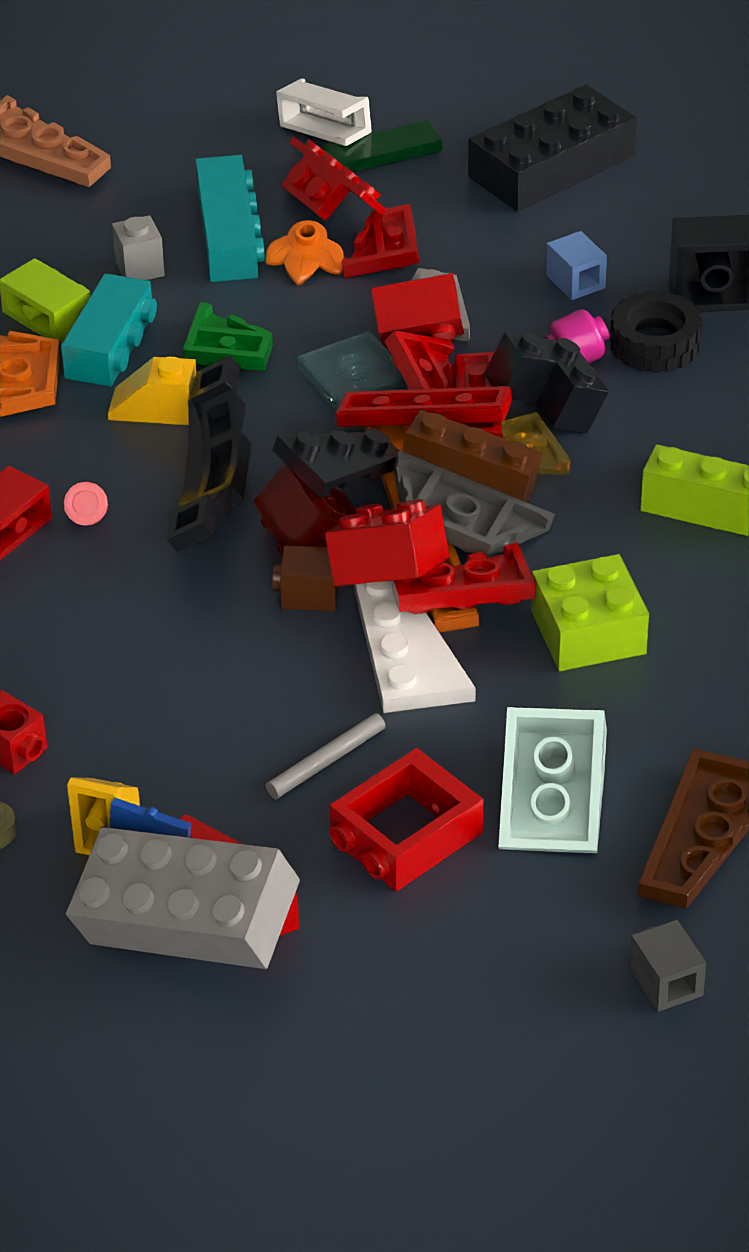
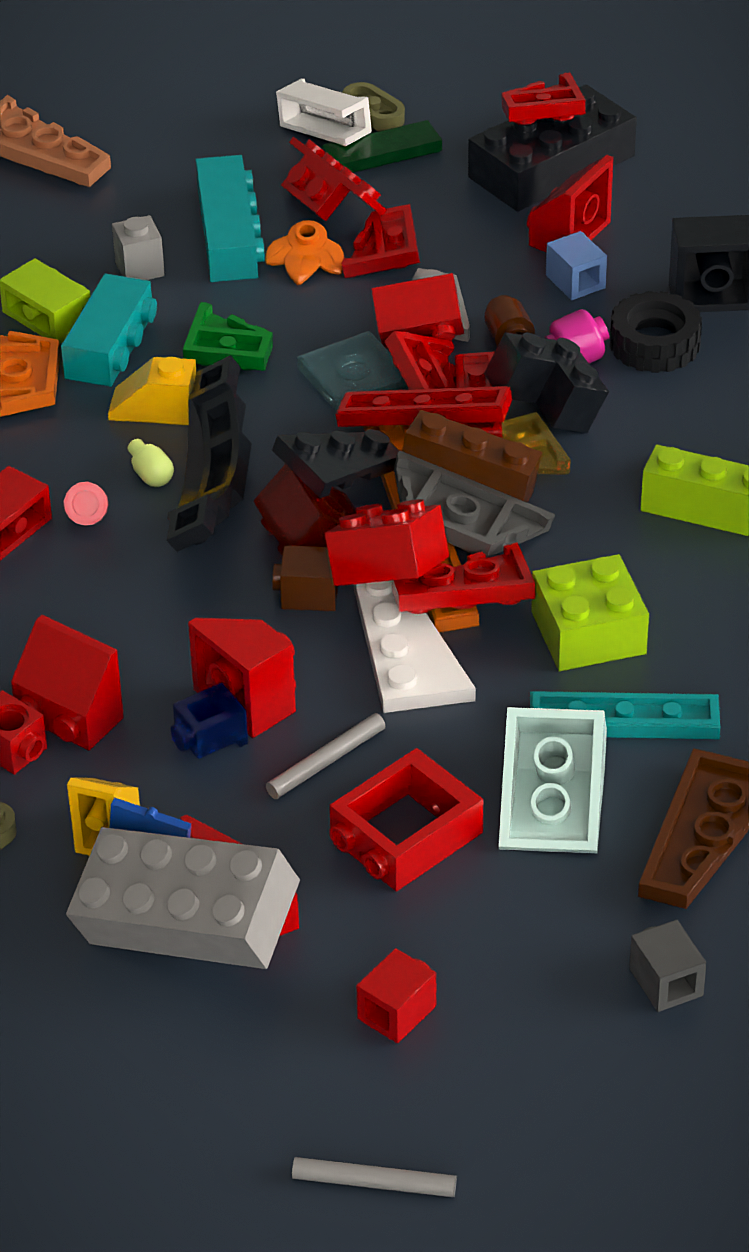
(70, 682): none -> red slope
(150, 463): none -> yellowish green cylinder
(209, 721): none -> clear blue brick
(250, 662): none -> red slope
(374, 1177): none -> light grey bar
(384, 109): none -> olive plate
(396, 995): none -> red brick
(508, 316): none -> reddish brown brick
(537, 102): none -> red wing
(574, 206): none -> red slope
(643, 713): none -> teal tile

